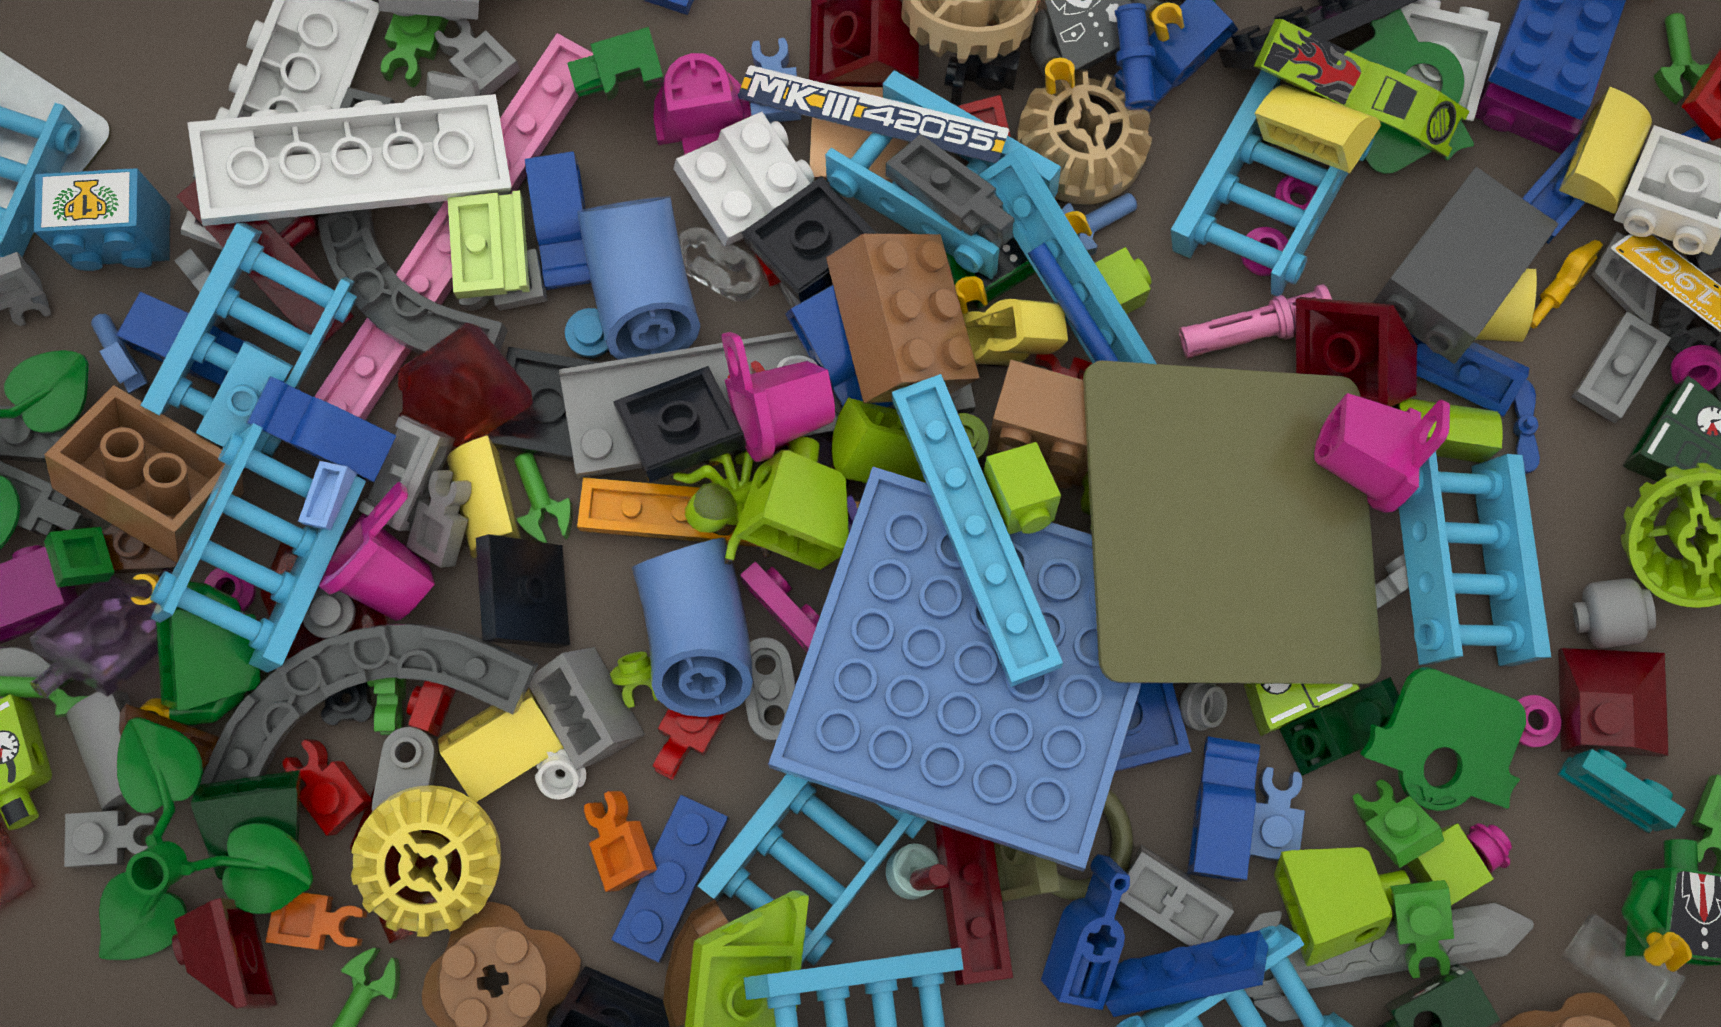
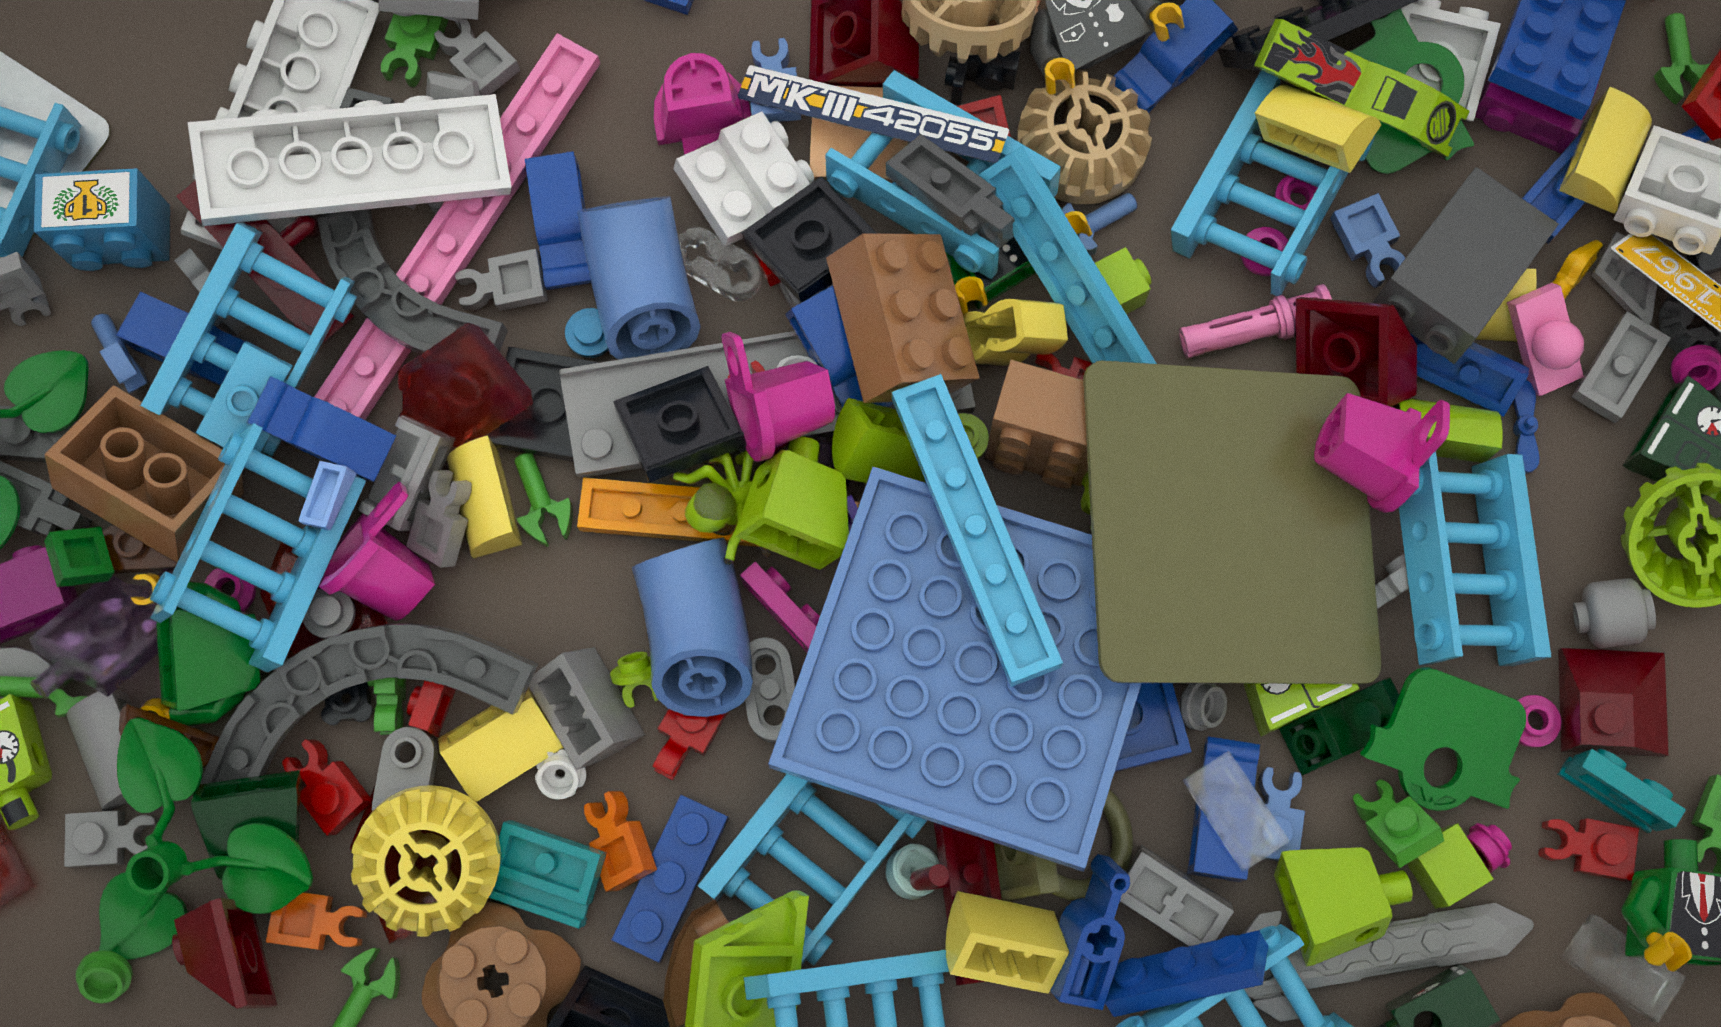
(103, 976): none -> bright green plate
(488, 244): yellowish green plate -> none
(522, 592): black plate -> none
(547, 873): none -> teal plate
(615, 62): green hips -> none
(1004, 943): none -> light yellow brick
(1022, 488): lime brick -> none
(1071, 304): blue bar -> none
(1135, 56): blue pin -> none
(1235, 811): none -> clear plate
(1368, 232): none -> medium blue plate
(1421, 919): bright green plate -> none
(1547, 338): none -> bright pink tile
(1598, 847): none -> red plate

